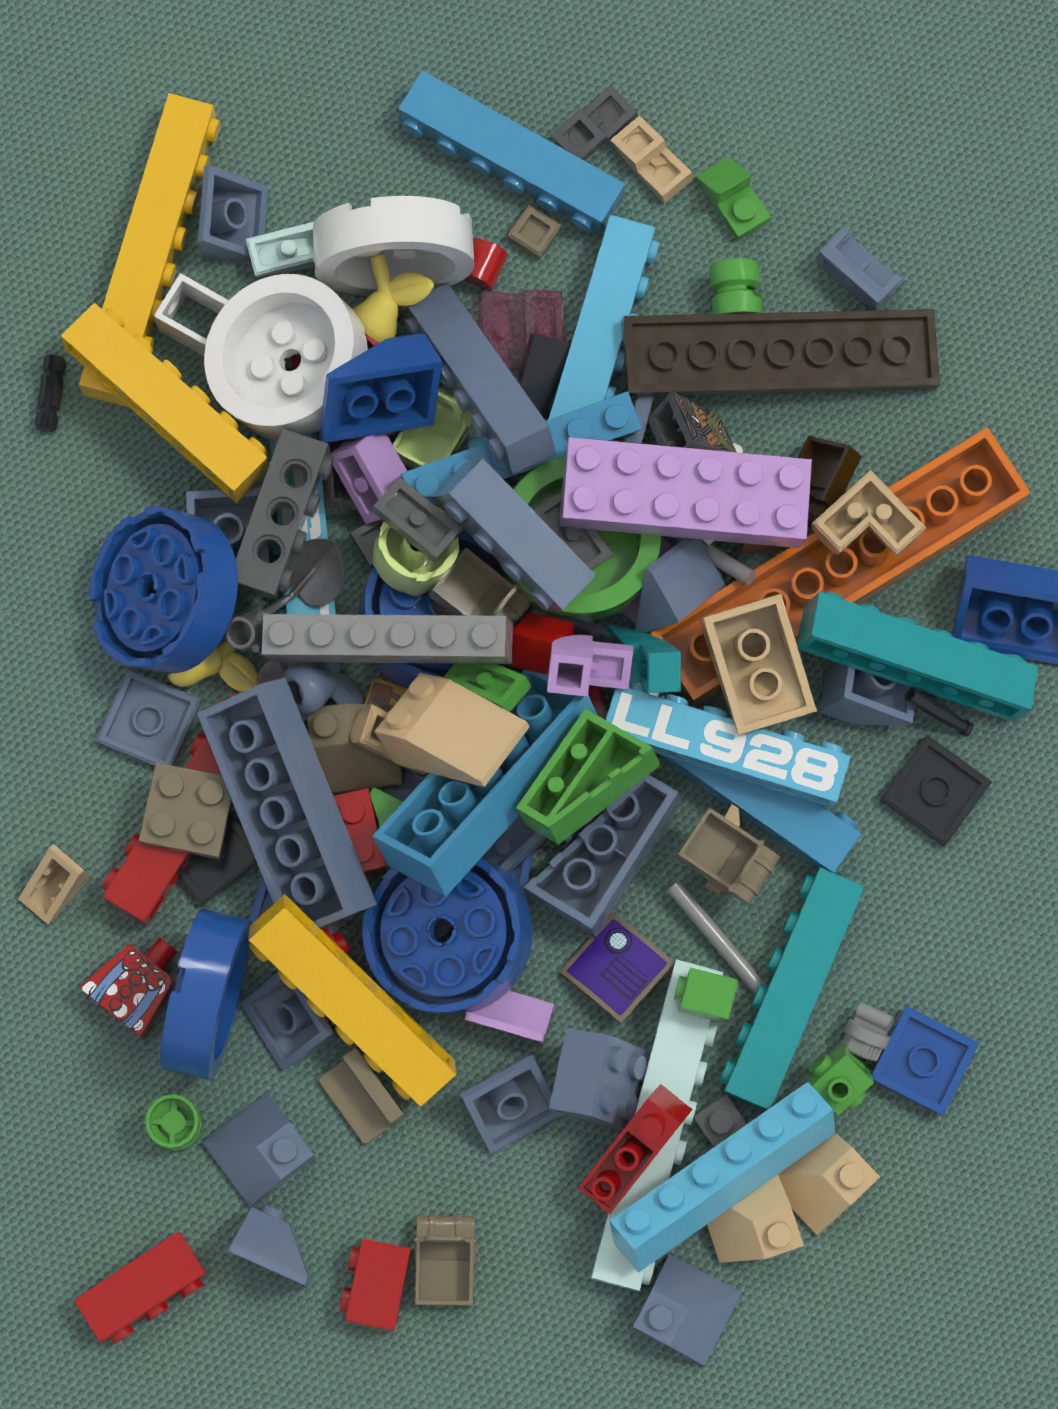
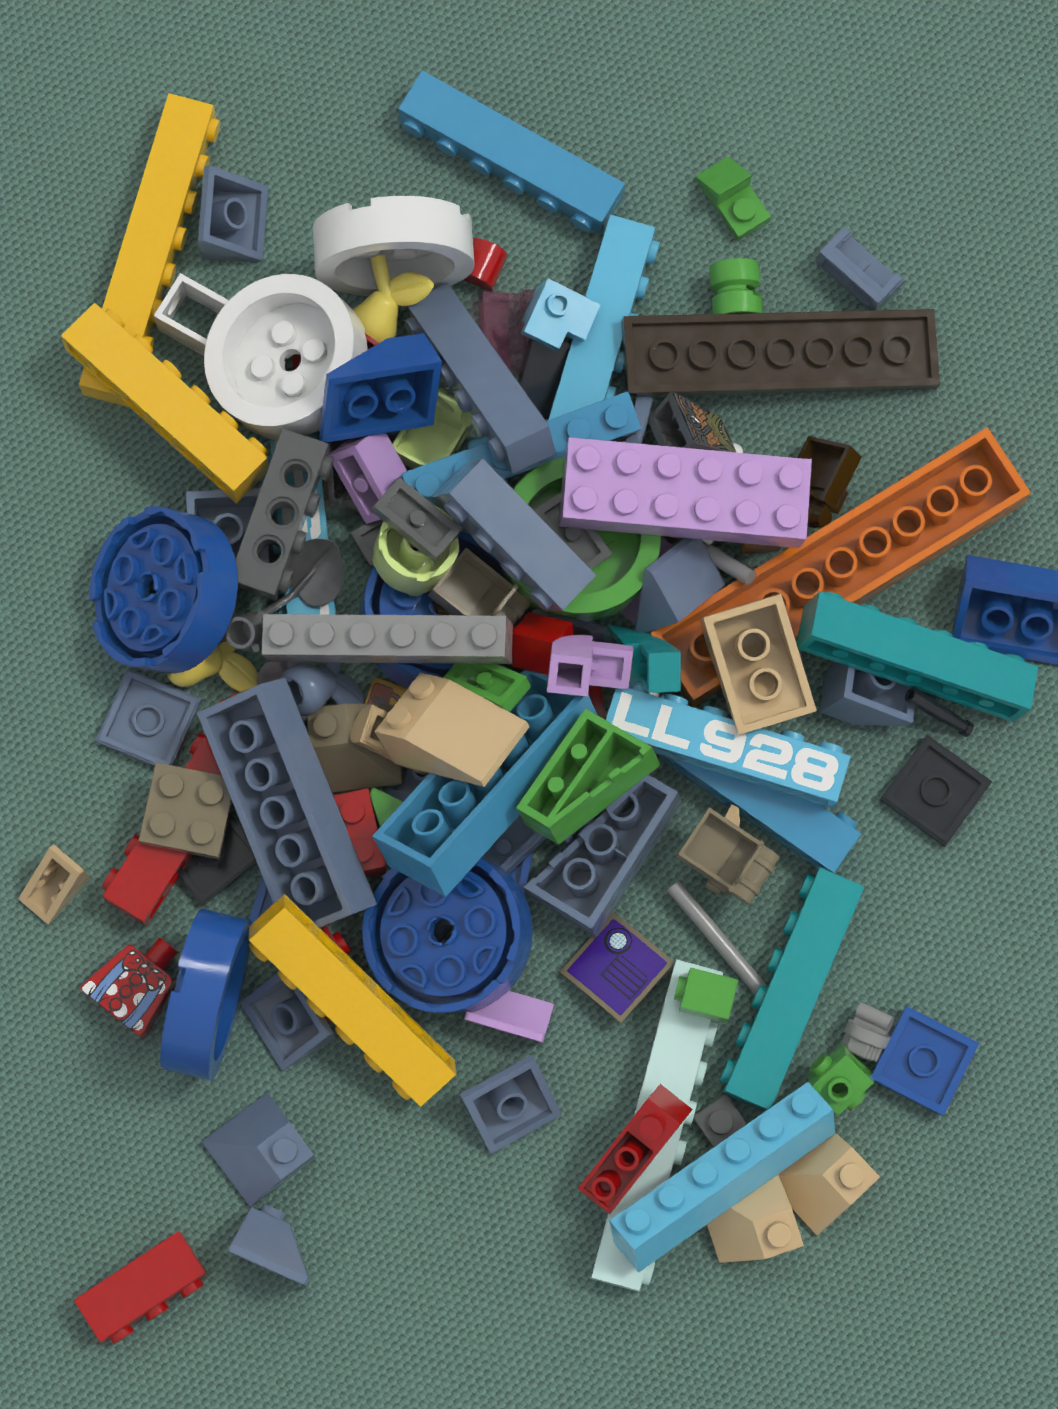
(50, 393): black axle -> none
(174, 1122): bright green wheel -> none
(282, 250): light aqua slope -> none
(360, 1097): dark tan panel -> none
(376, 1284): red brick -> none
(445, 1260): dark tan piece -> none
(534, 232): dark tan tile -> none
(558, 314): none -> medium azure brick
(596, 124): dark grey slope -> none
(598, 1078): sand blue brick -> none
(651, 159): tan slope -> none
(686, 1310): sand blue slope -> none
(868, 506): tan brick -> none

